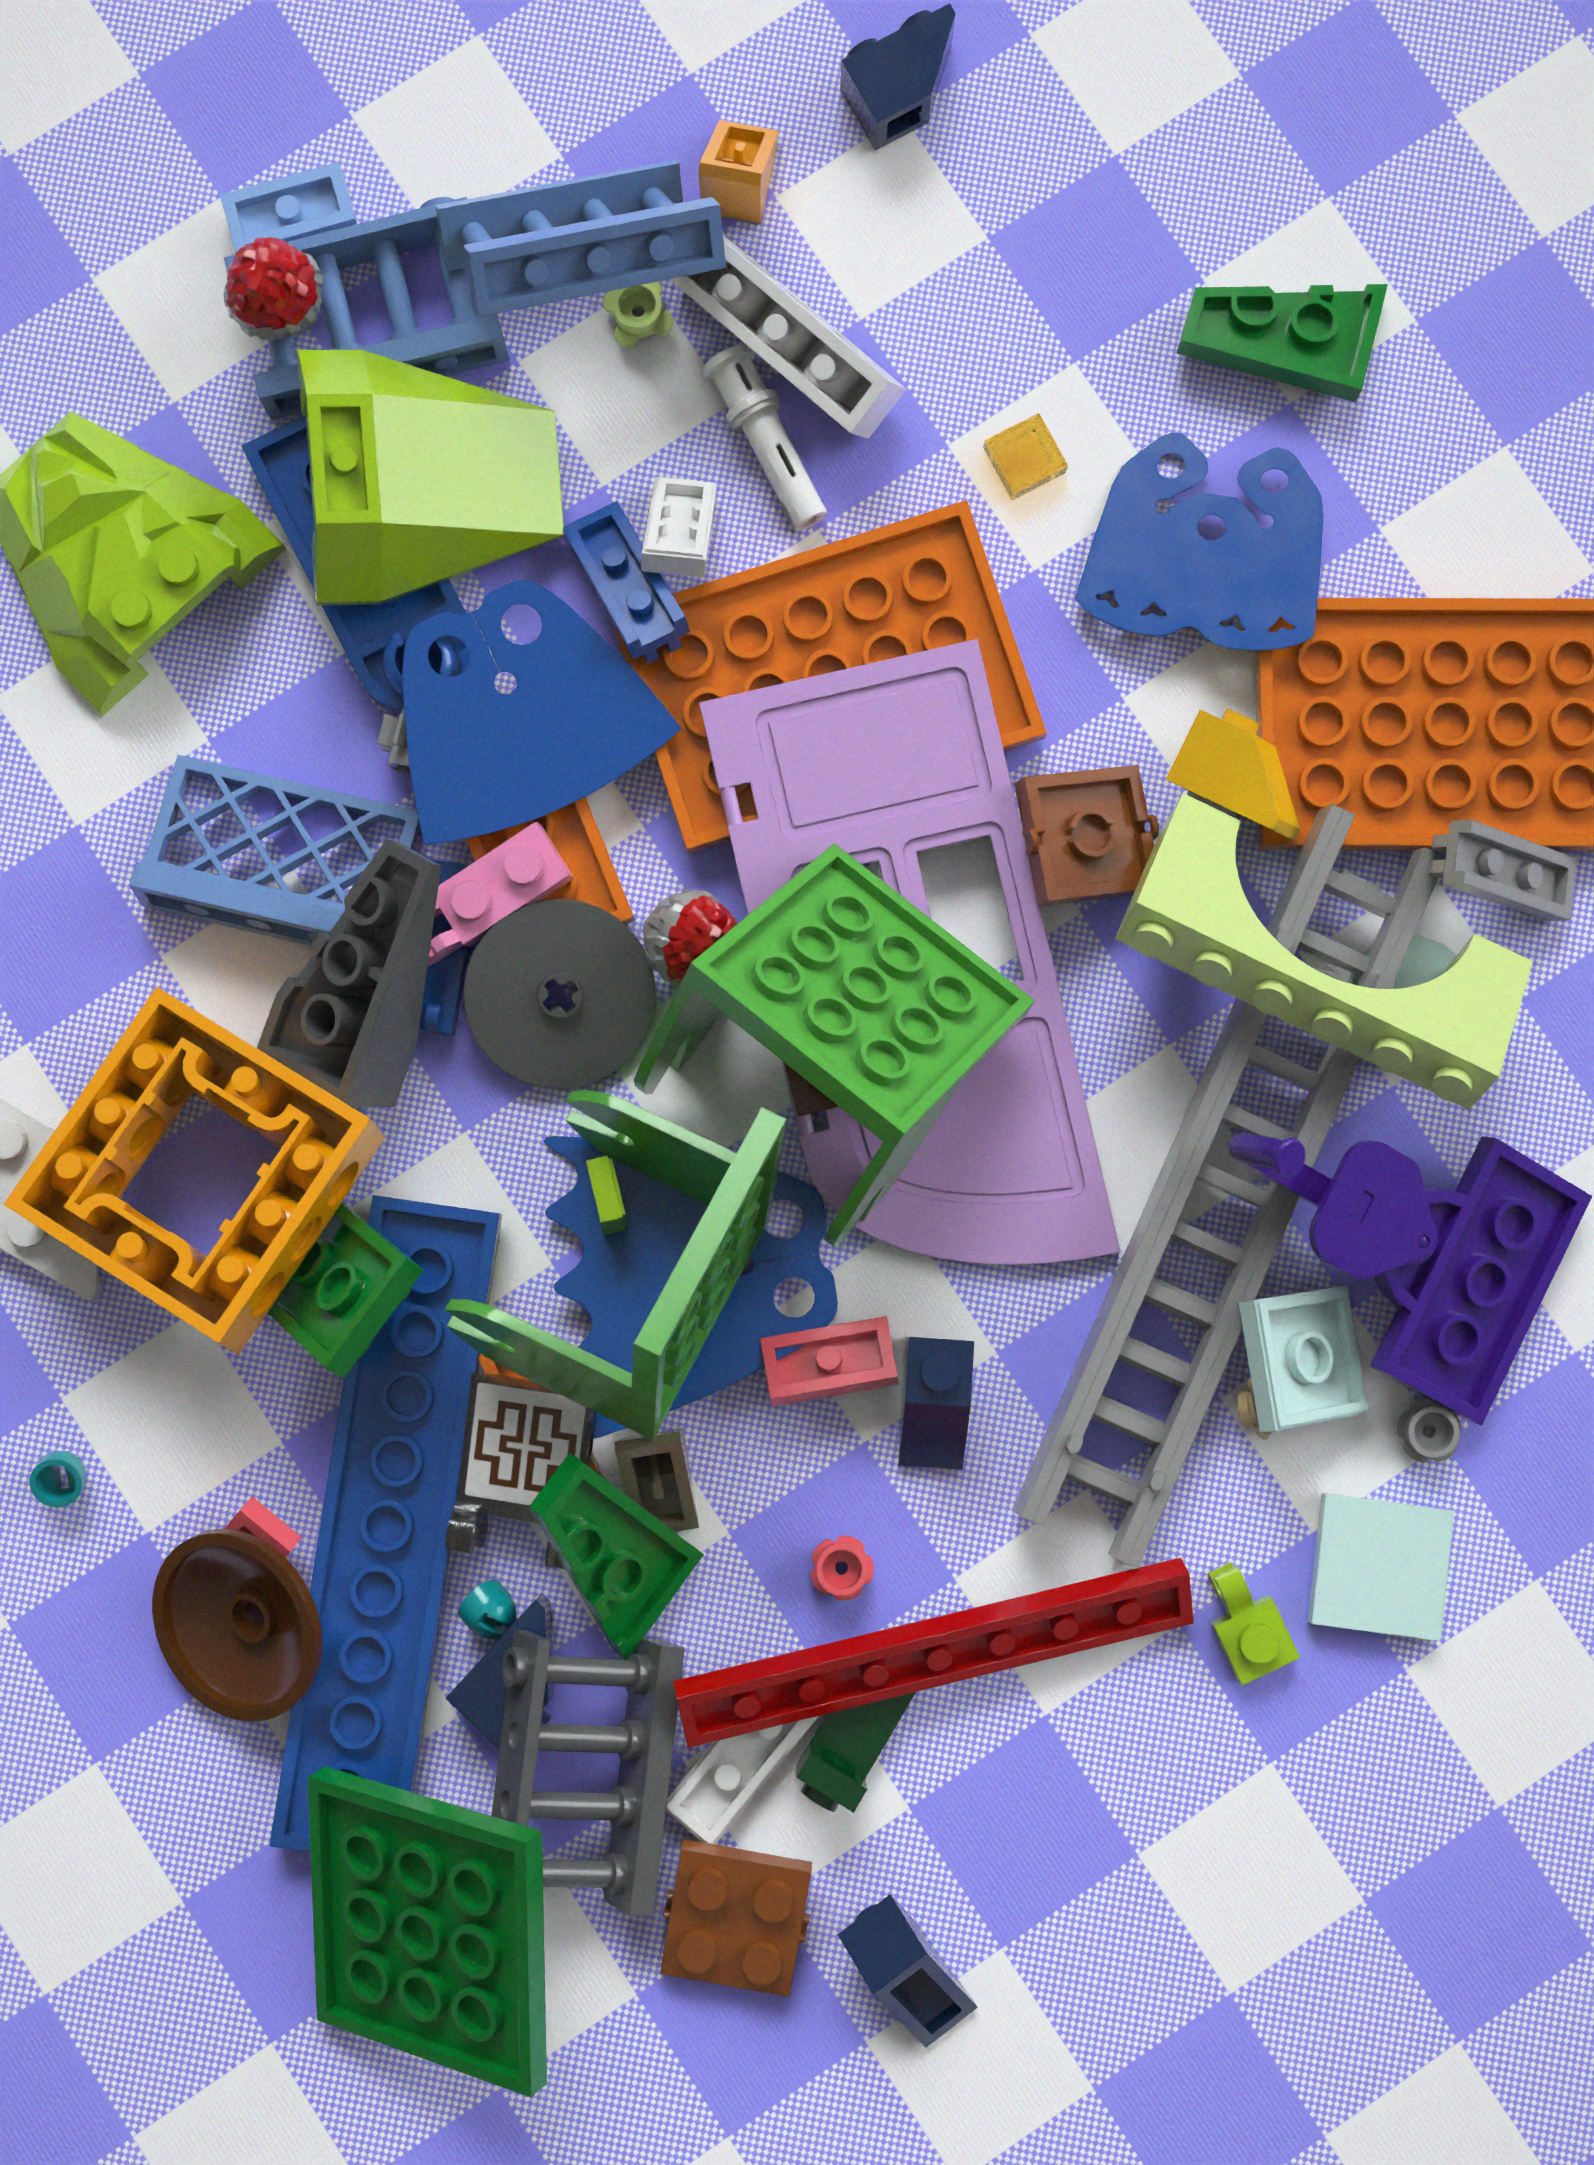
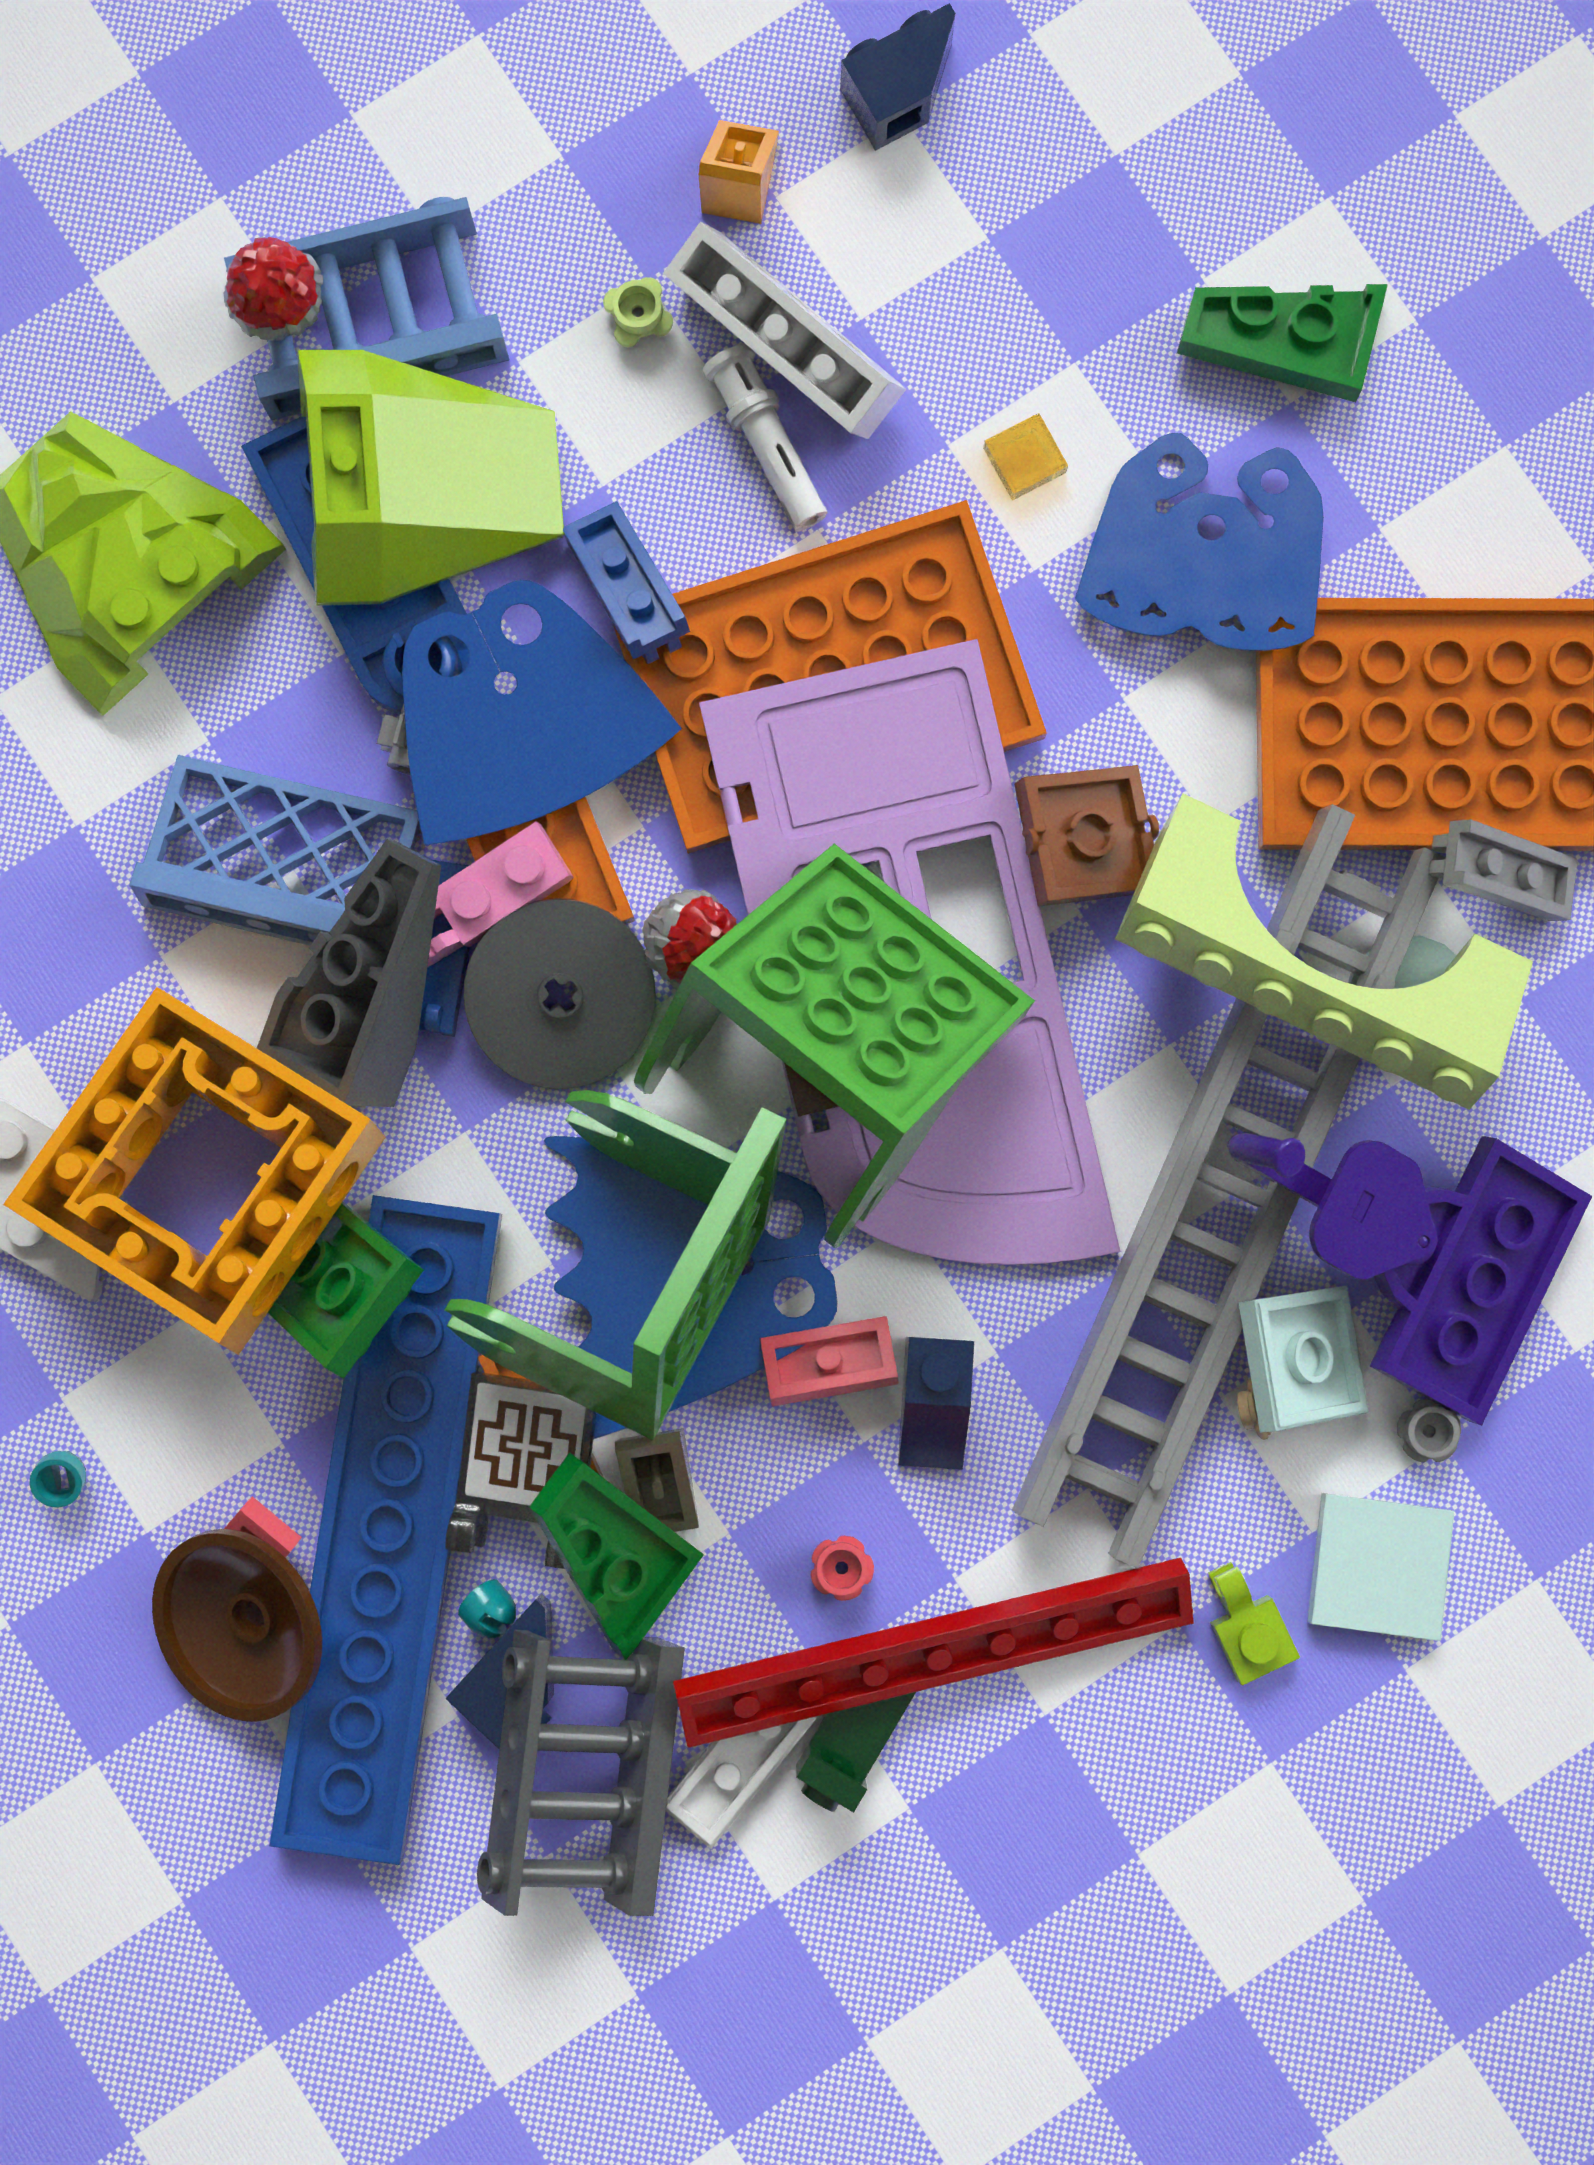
(290, 206): light blue plate -> none
(429, 1928): green plate -> none
(580, 237): medium blue fence -> none
(607, 1195): lime tile -> none
(679, 527): white plate -> none
(736, 1917): dark orange plate -> none
(906, 1971): dark blue slope -> none
(1235, 770): yellow slope -> none

